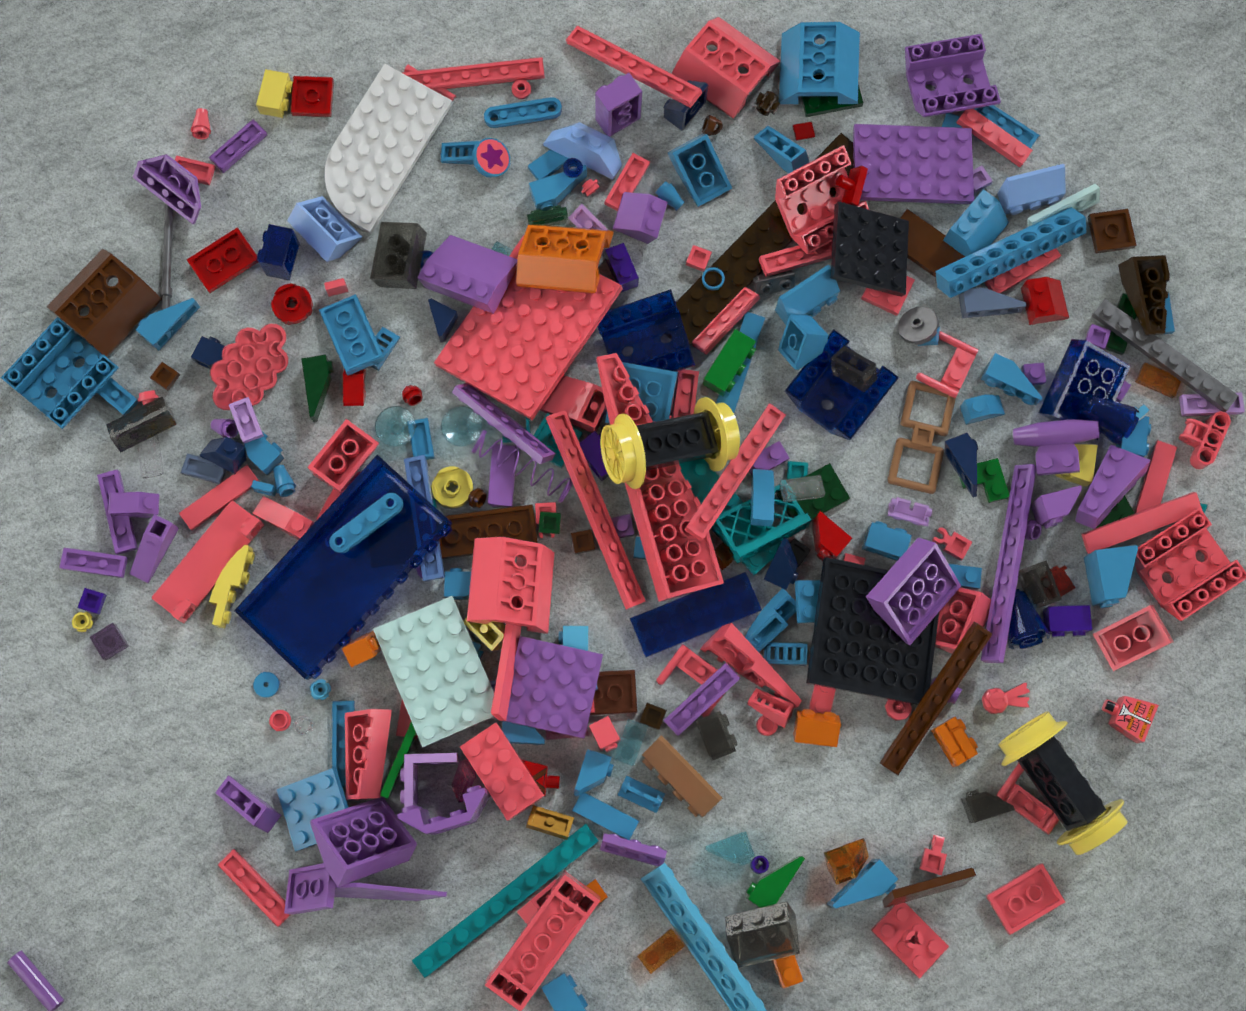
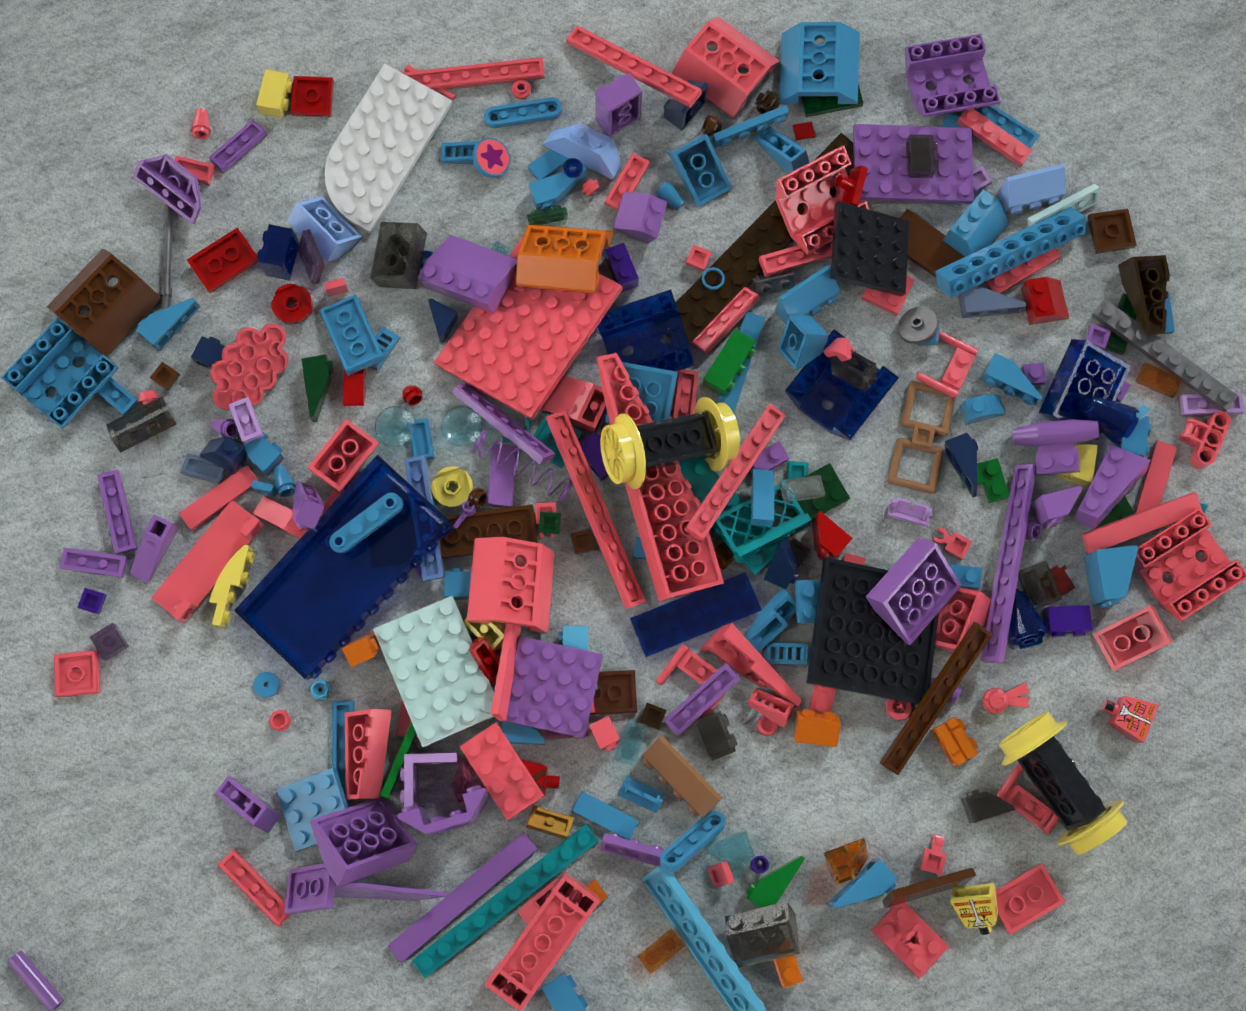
(76, 621): light yellow plate -> none
(77, 674): none -> coral tile
(134, 504): medium lavender slope -> none
(306, 506): none -> medium lavender slope
(310, 256): none -> clear purple plate
(462, 897): none -> medium lavender tile
(464, 514): none -> medium lavender hand
(485, 658): none -> red slope
(585, 219): lavender plate -> none
(593, 771): dark azure slope -> none
(623, 525): medium lavender plate -> none
(692, 841): none -> dark azure plate
(720, 874): none -> coral plate
(757, 124): none -> dark azure plate
(841, 348): none -> coral slope
(886, 541): dark azure brick -> none
(921, 156): none -> clear smoke brick
(976, 906): none -> light yellow torso

